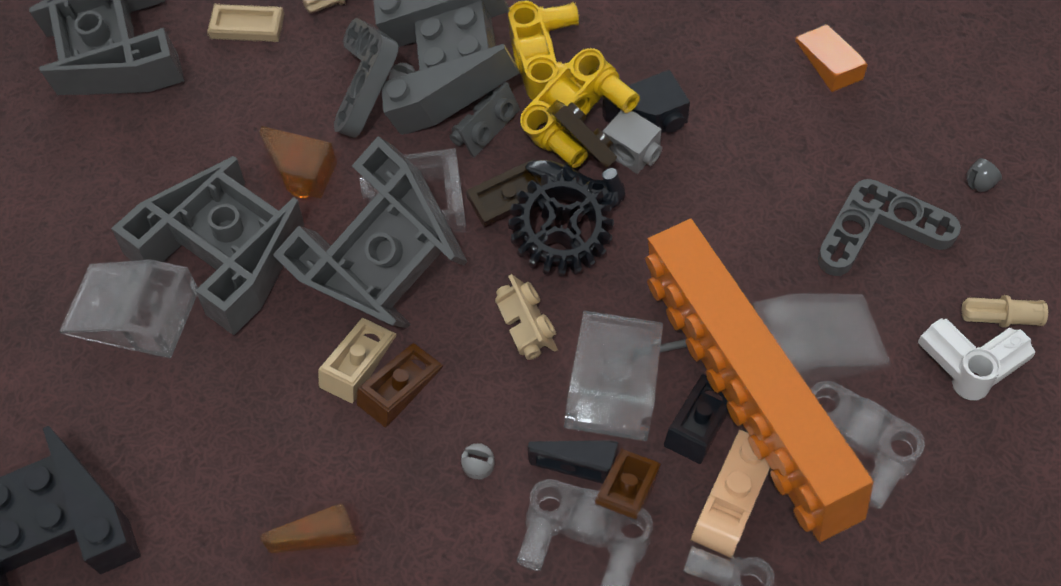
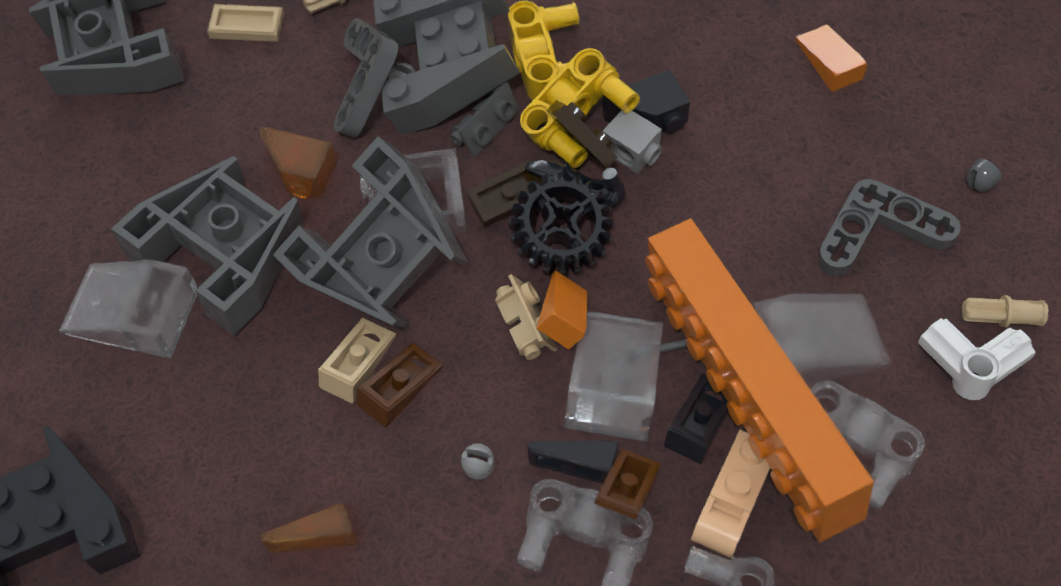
(564, 311): none -> orange slope

